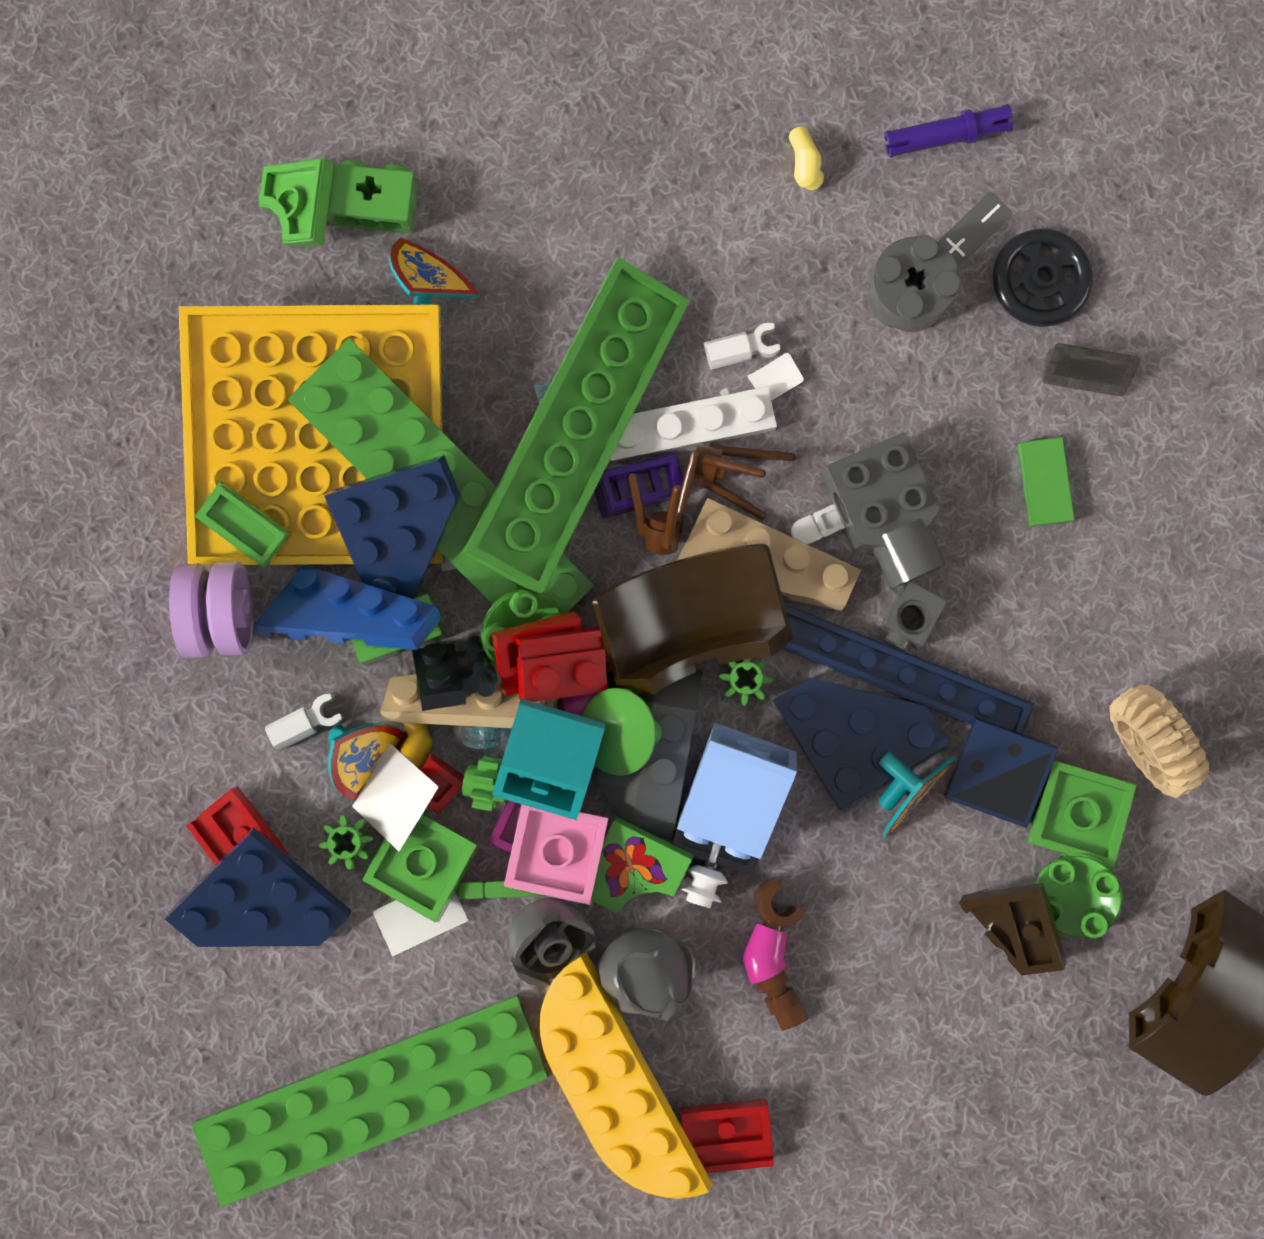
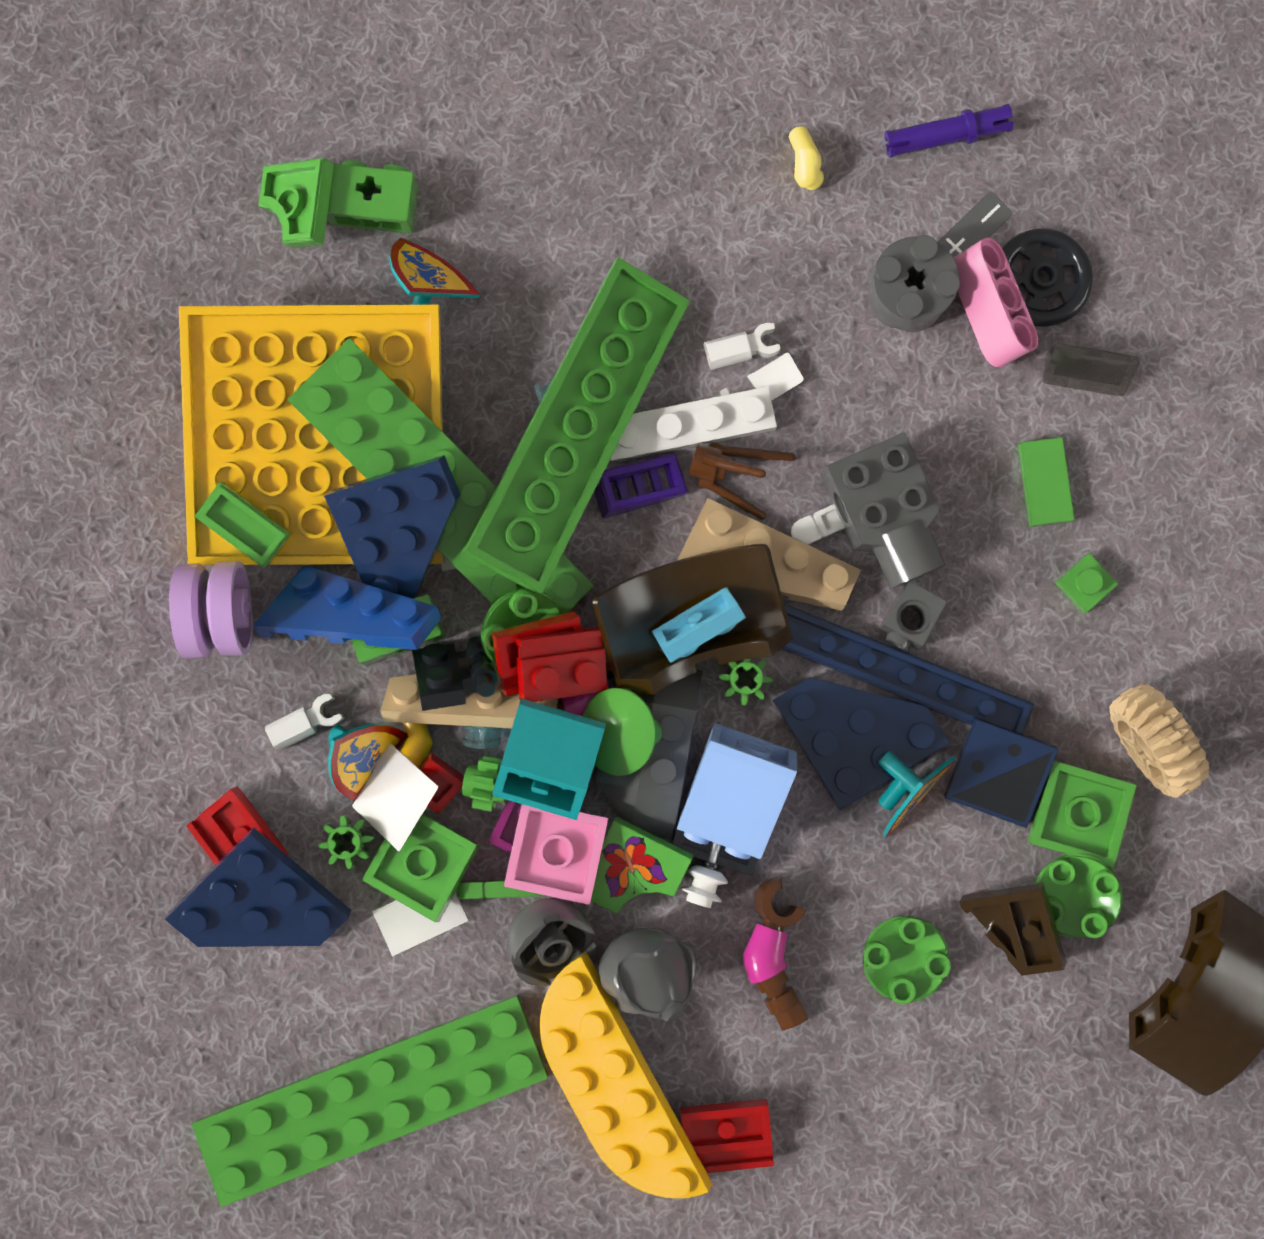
(664, 527): reddish brown plant -> none
(698, 625): none -> medium azure plate
(906, 959): none -> bright green dish
(994, 303): none -> bright pink beam
(1086, 583): none -> bright green plate

